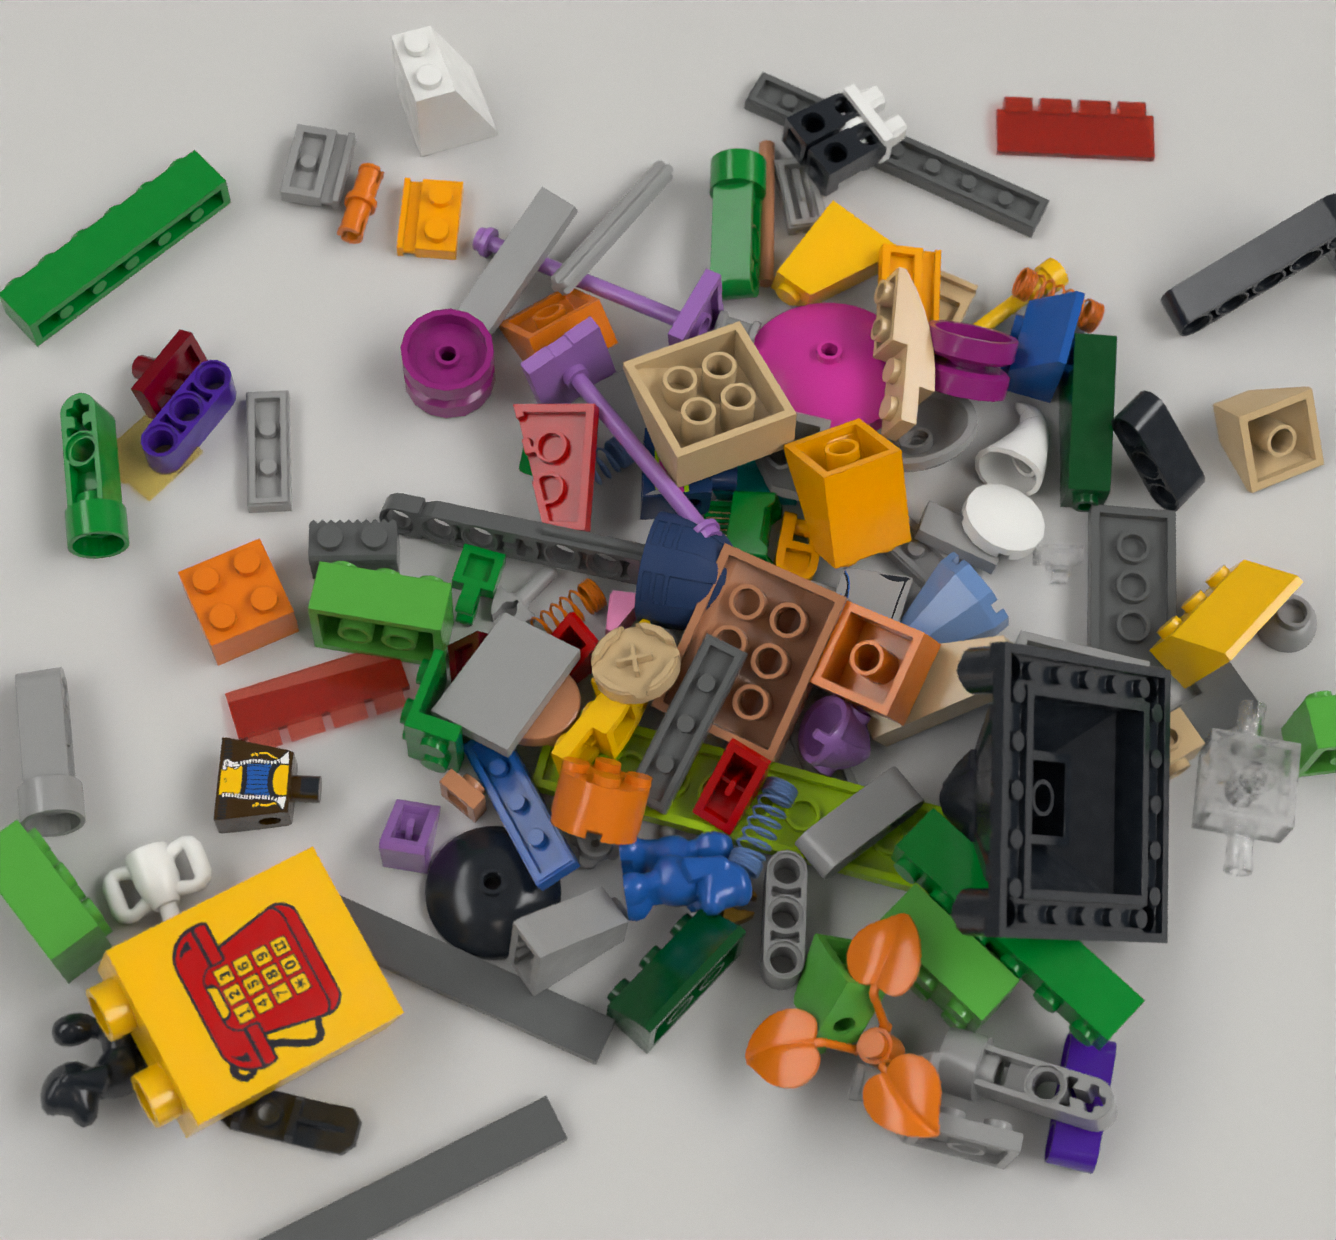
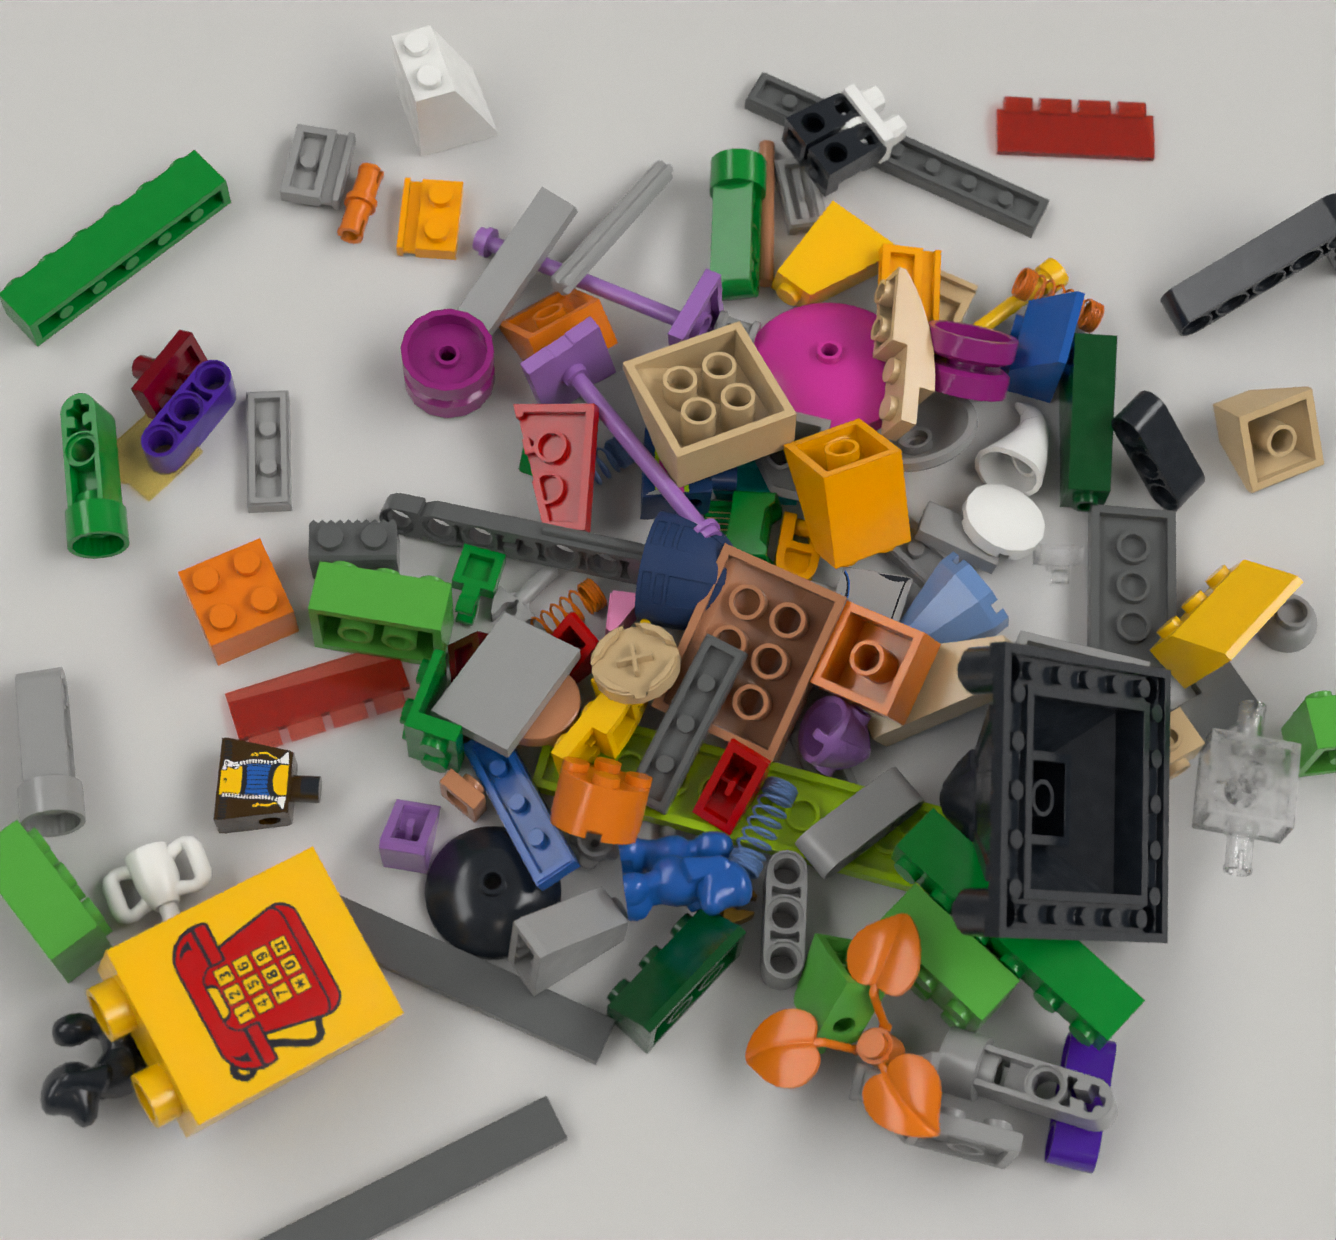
(300, 1123): black piece -> none

